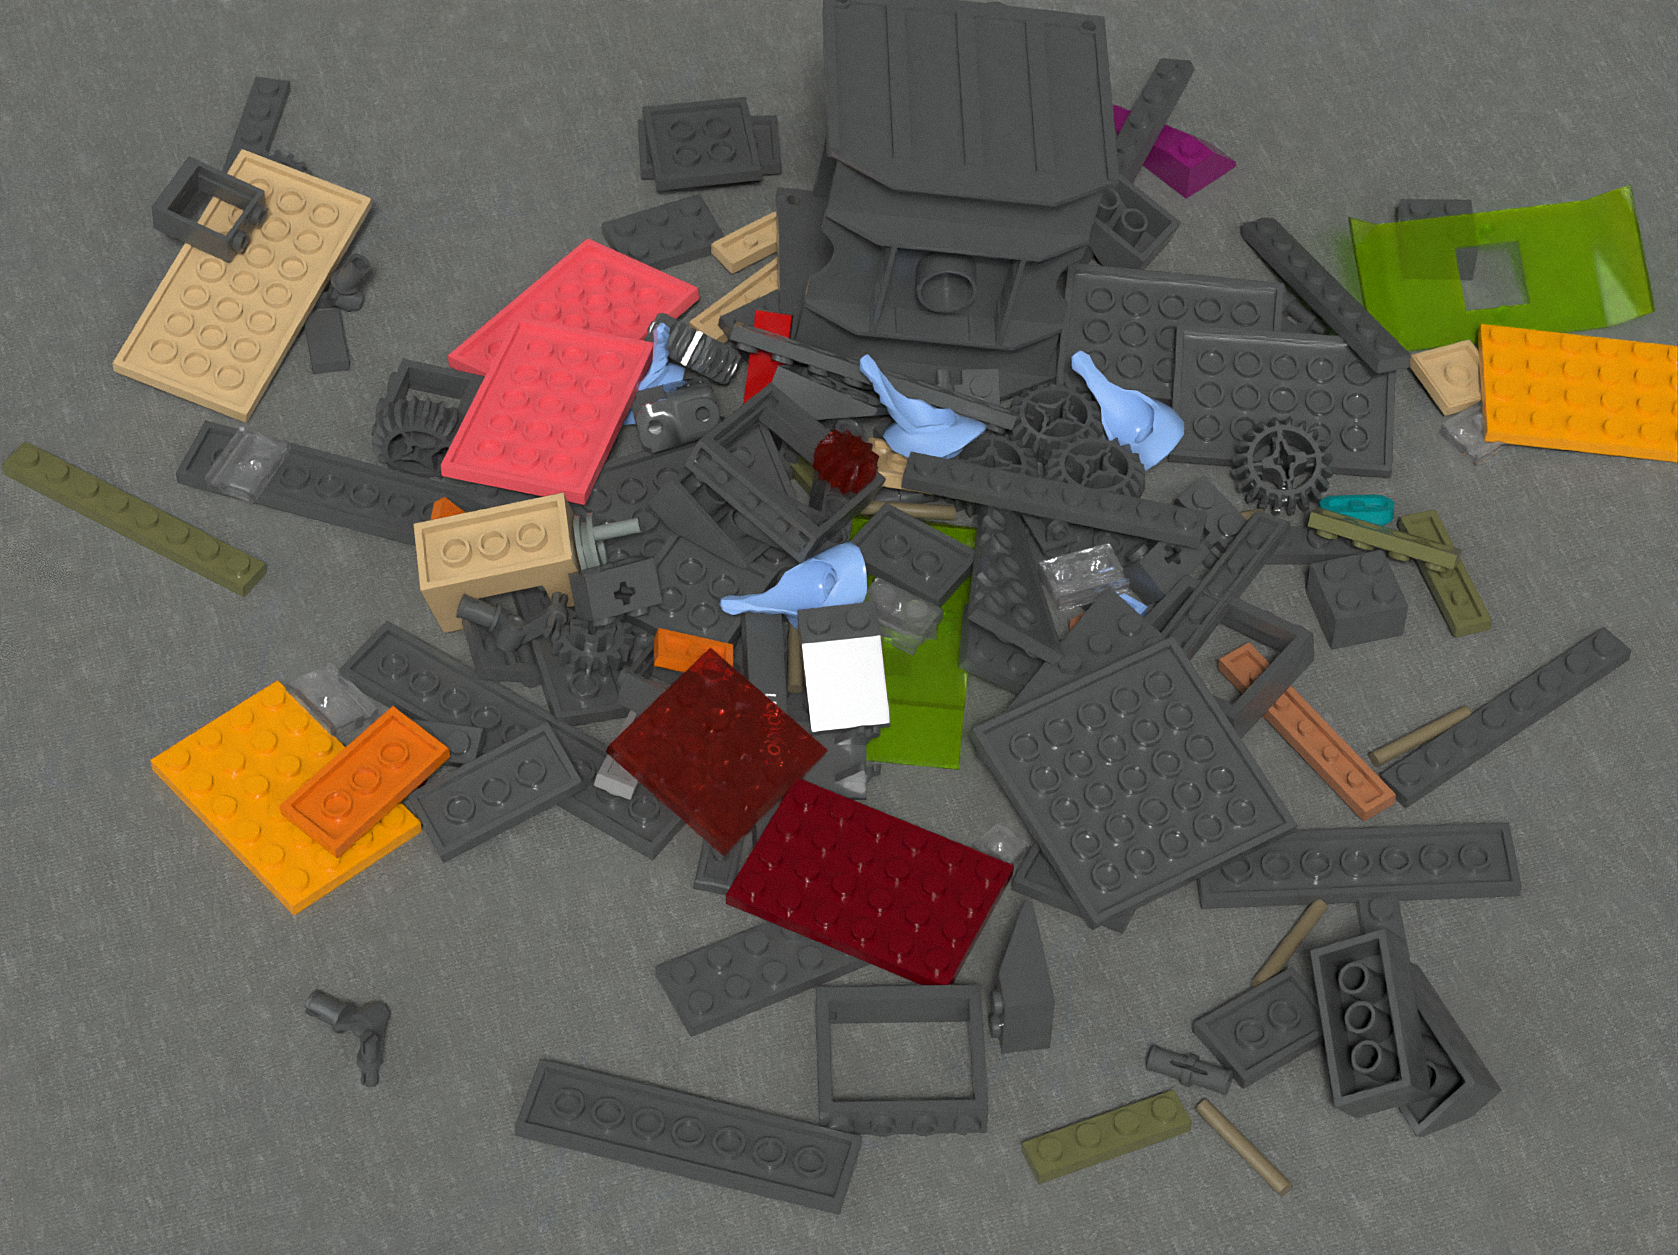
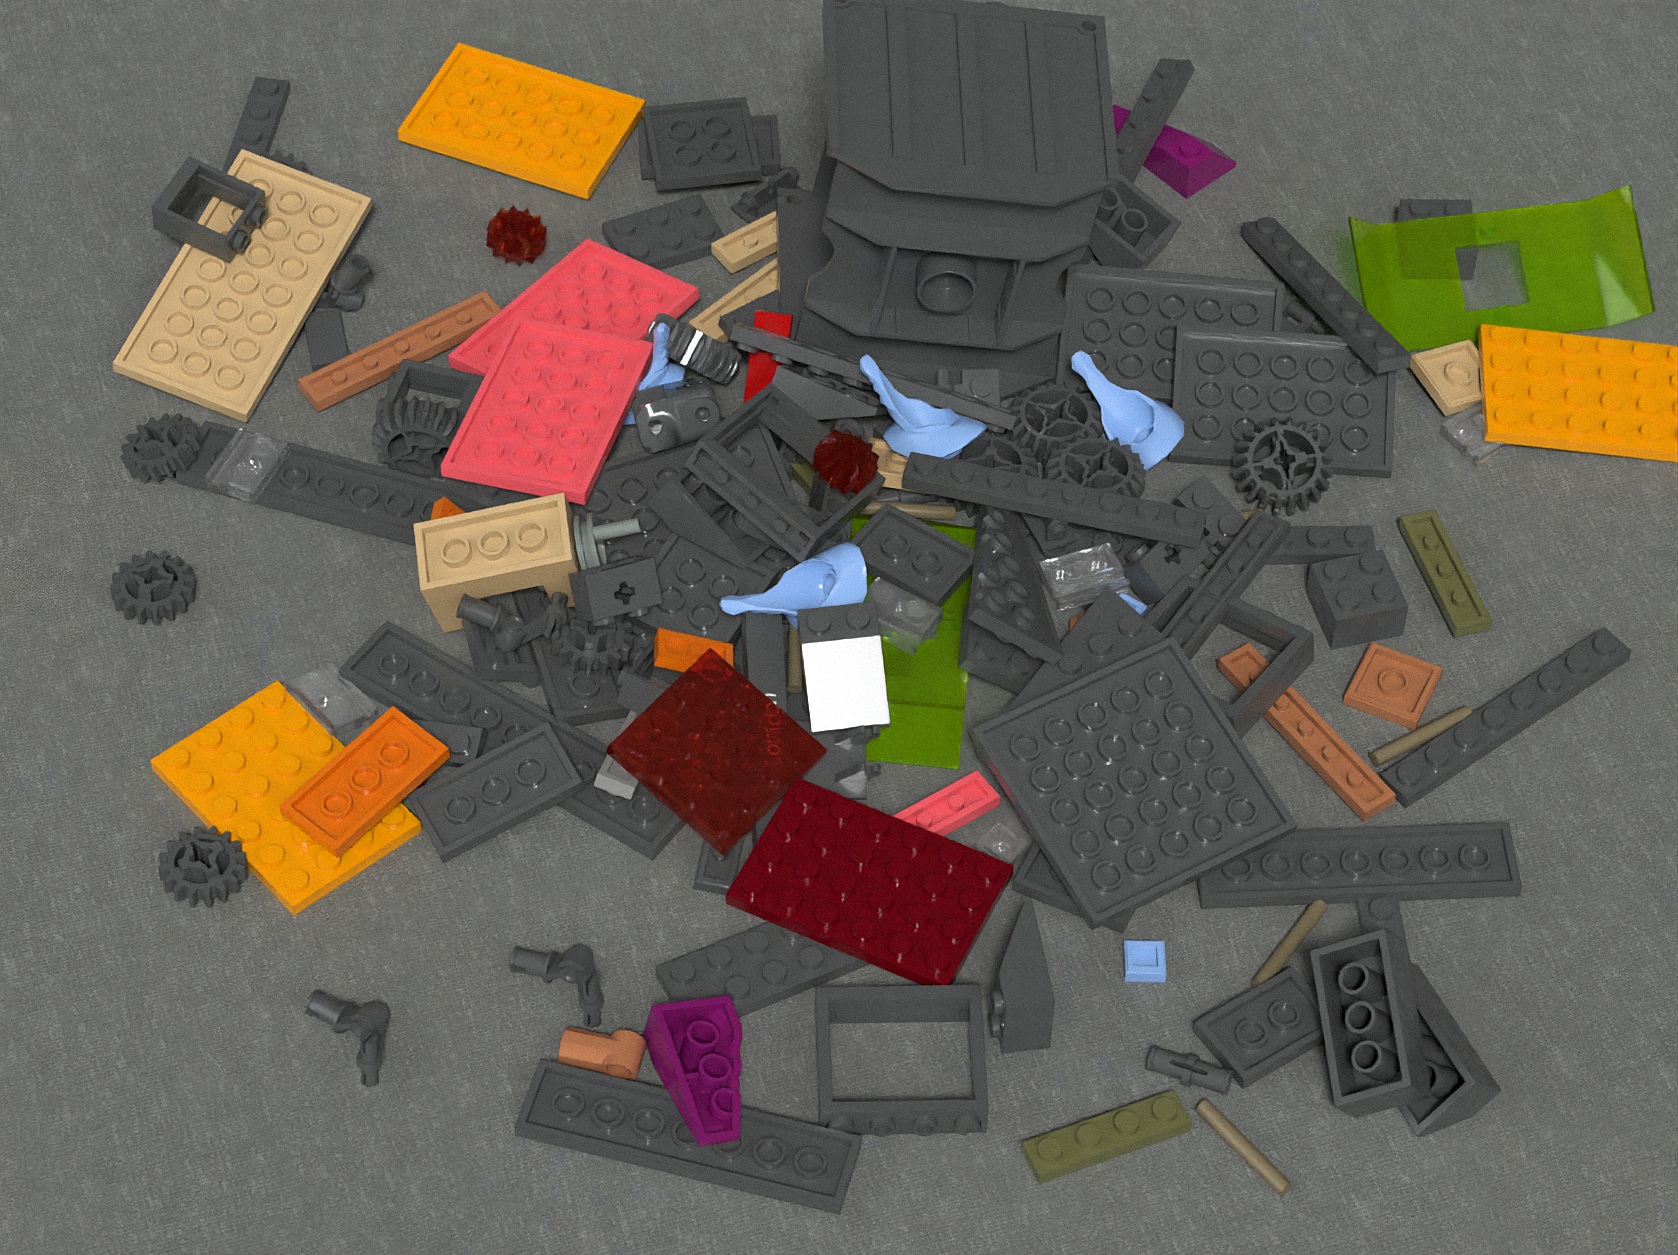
(134, 519): olive plate -> none
(155, 587): none -> dark grey gear
(161, 447): none -> dark grey gear
(199, 866): none -> dark grey gear
(382, 358): none -> nougat plate
(516, 235): none -> clear red gear
(522, 120): none -> light orange plate
(572, 966): none -> dark grey pin
(610, 1055): none -> nougat piece
(699, 1064): none -> magenta wedge
(762, 199): none -> dark grey hinge
(953, 805): none -> coral plate
(1144, 961): none -> light blue tile
(1370, 508): teal plate -> none
(1371, 535): olive plate -> none
(1393, 686): none -> nougat tile

